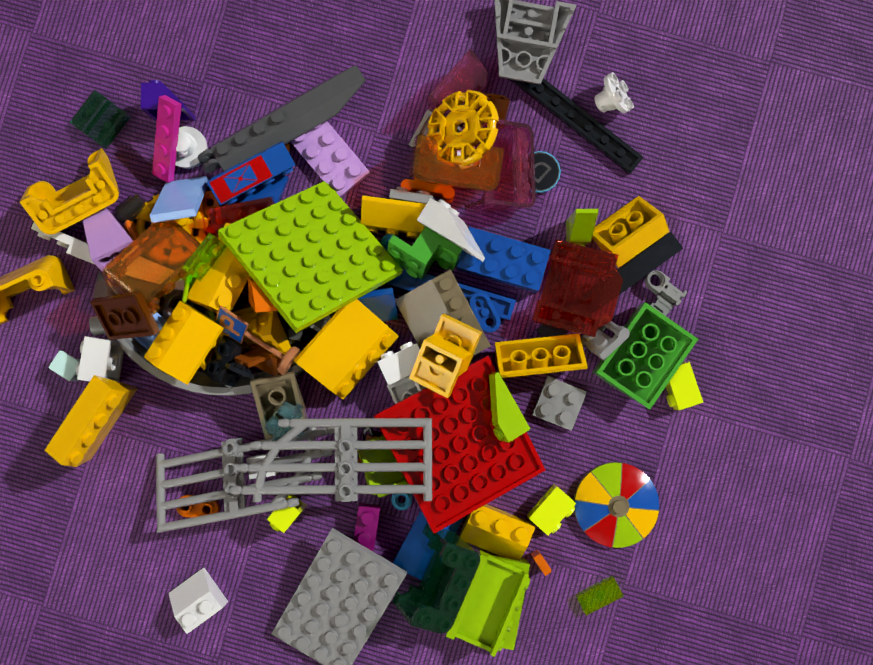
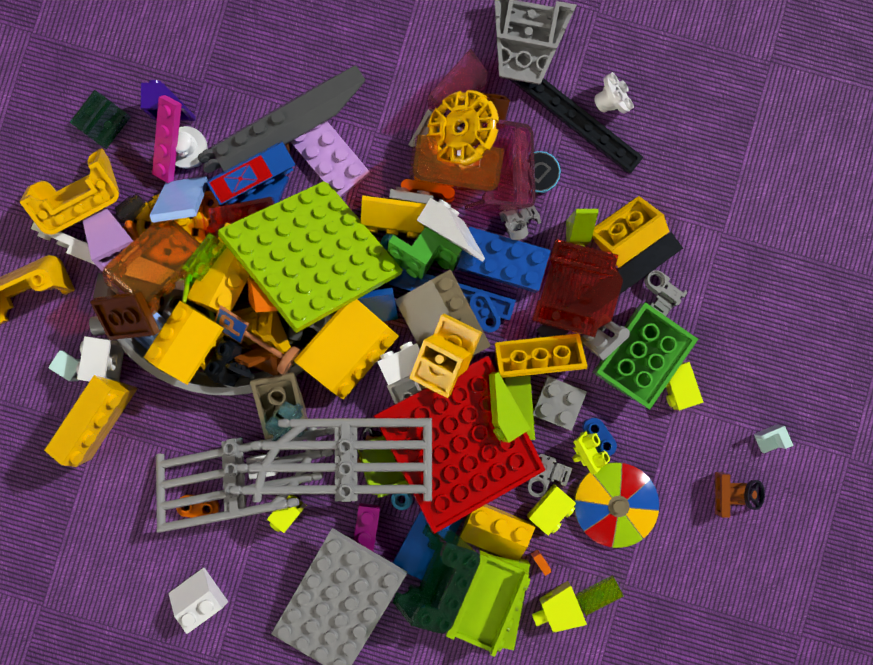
(518, 221): none -> light grey piece
(521, 392): none -> lime slope
(552, 471): none -> light grey piece
(560, 609): none -> neon yellow torso
(587, 453): none -> neon yellow hips
(603, 434): none -> blue plate
(736, 493): none -> dark orange piece
(773, 438): none -> light aqua panel

